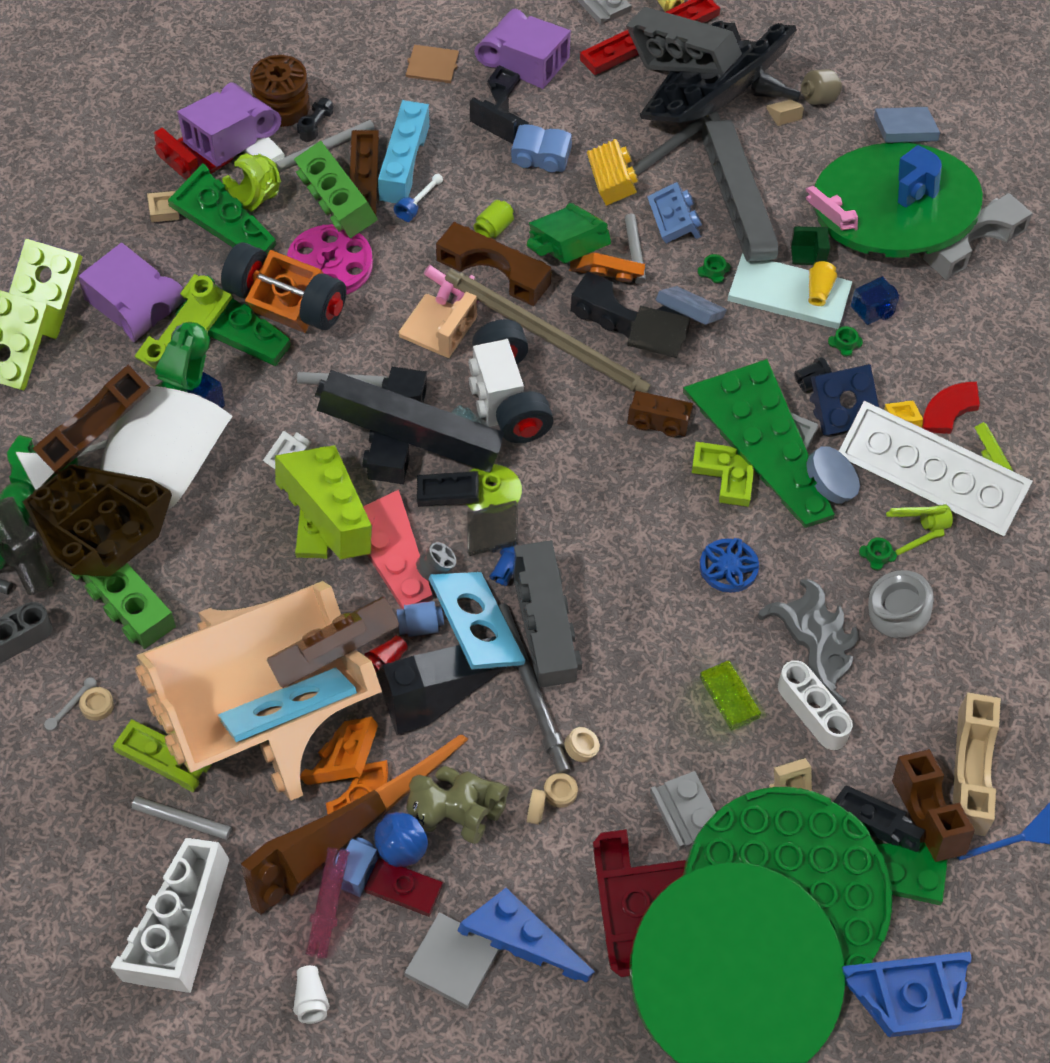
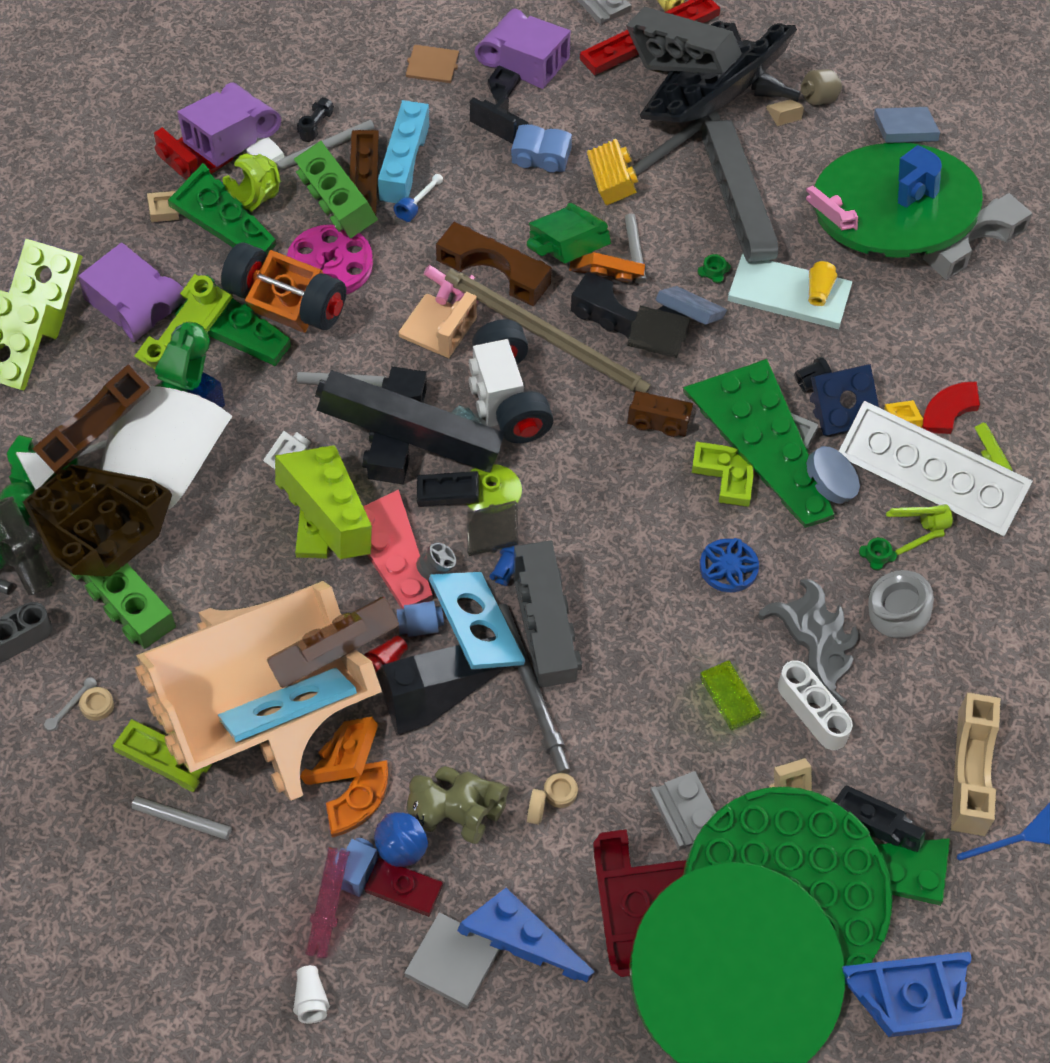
(174, 929): white wedge -> none
(283, 86): reddish brown wheel -> none
(297, 856): reddish brown plate -> none
(494, 219): lime brick -> none
(581, 744): tan tile -> none
(674, 213): medium blue bracket -> none
(809, 245): dark green panel -> none
(848, 334): green plate -> none
(875, 300): clear blue brick -> none
(920, 788): reddish brown arch -> none

